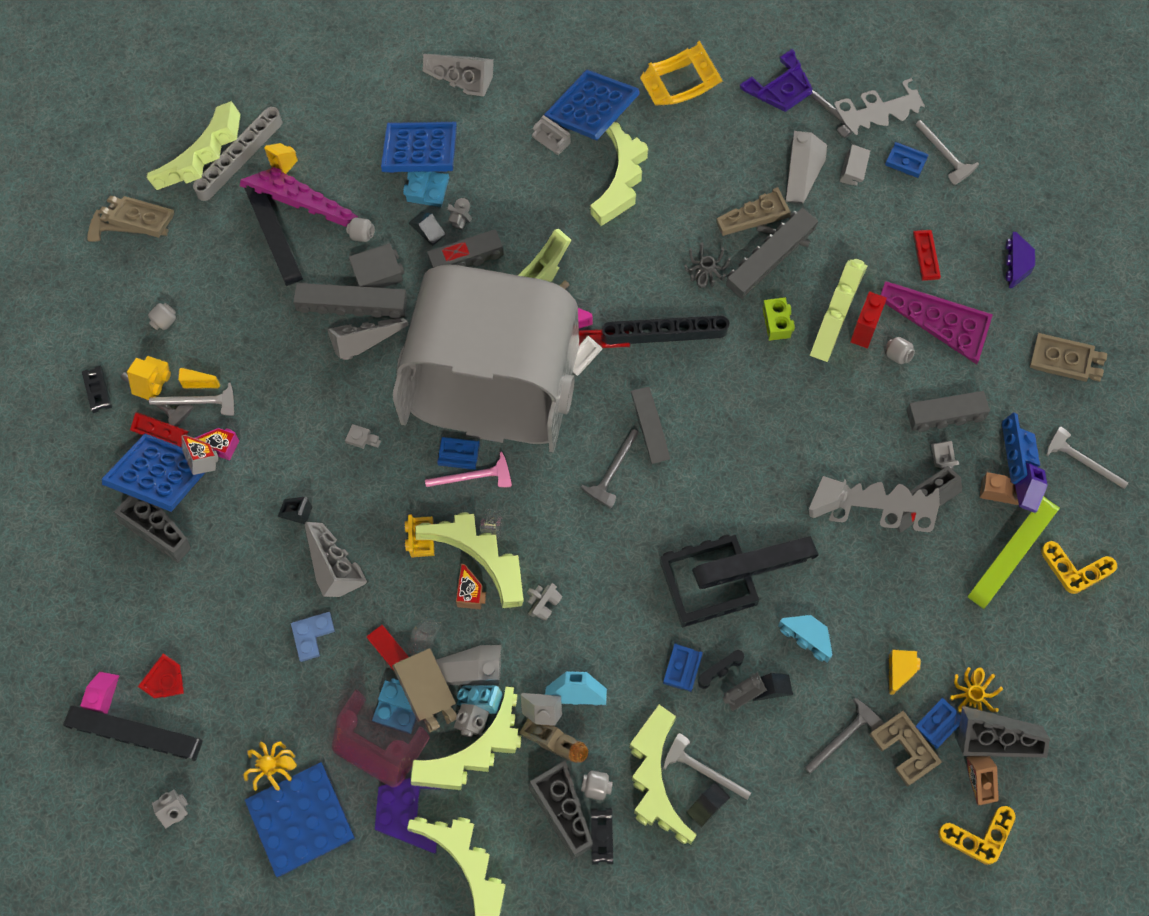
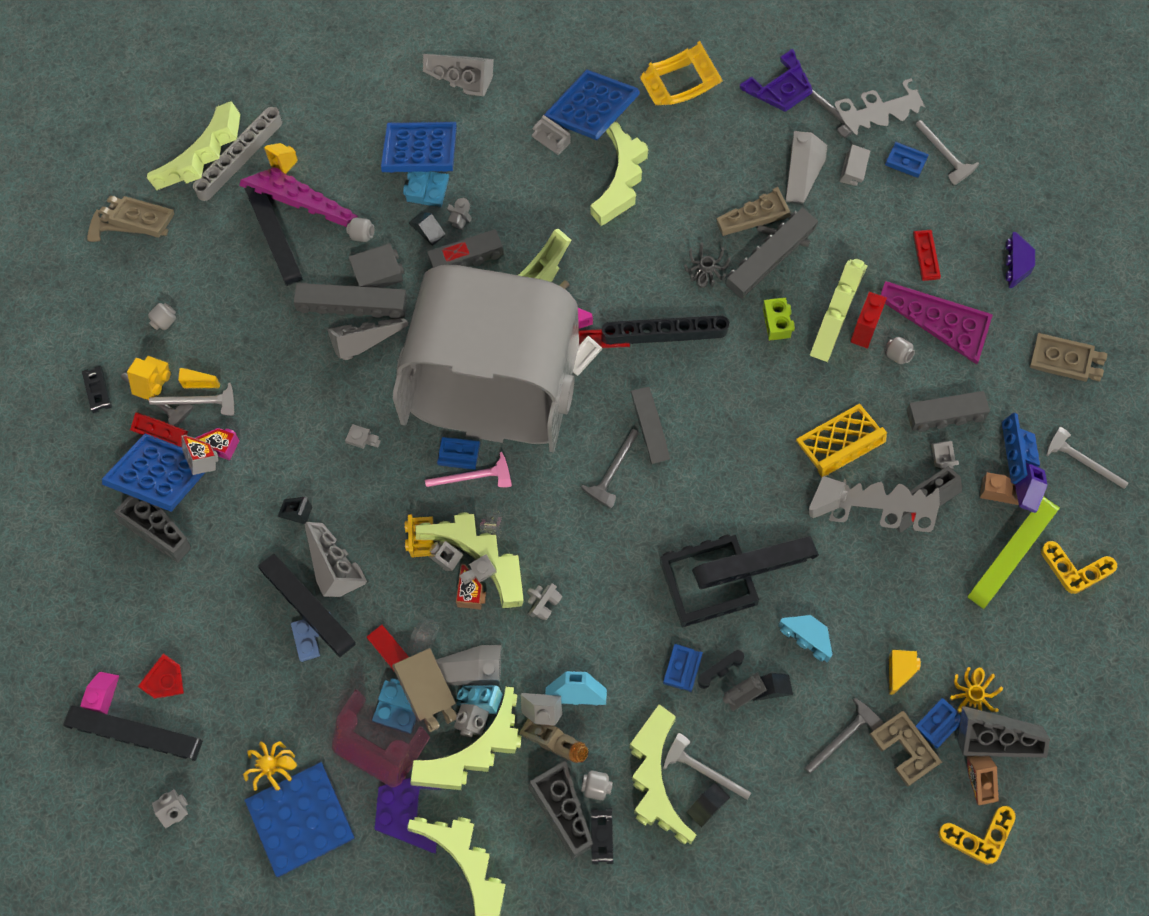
(307, 605): none -> black beam
(450, 558): none -> light grey brick
(481, 569): none -> light grey plate
(852, 450): none -> yellow fence

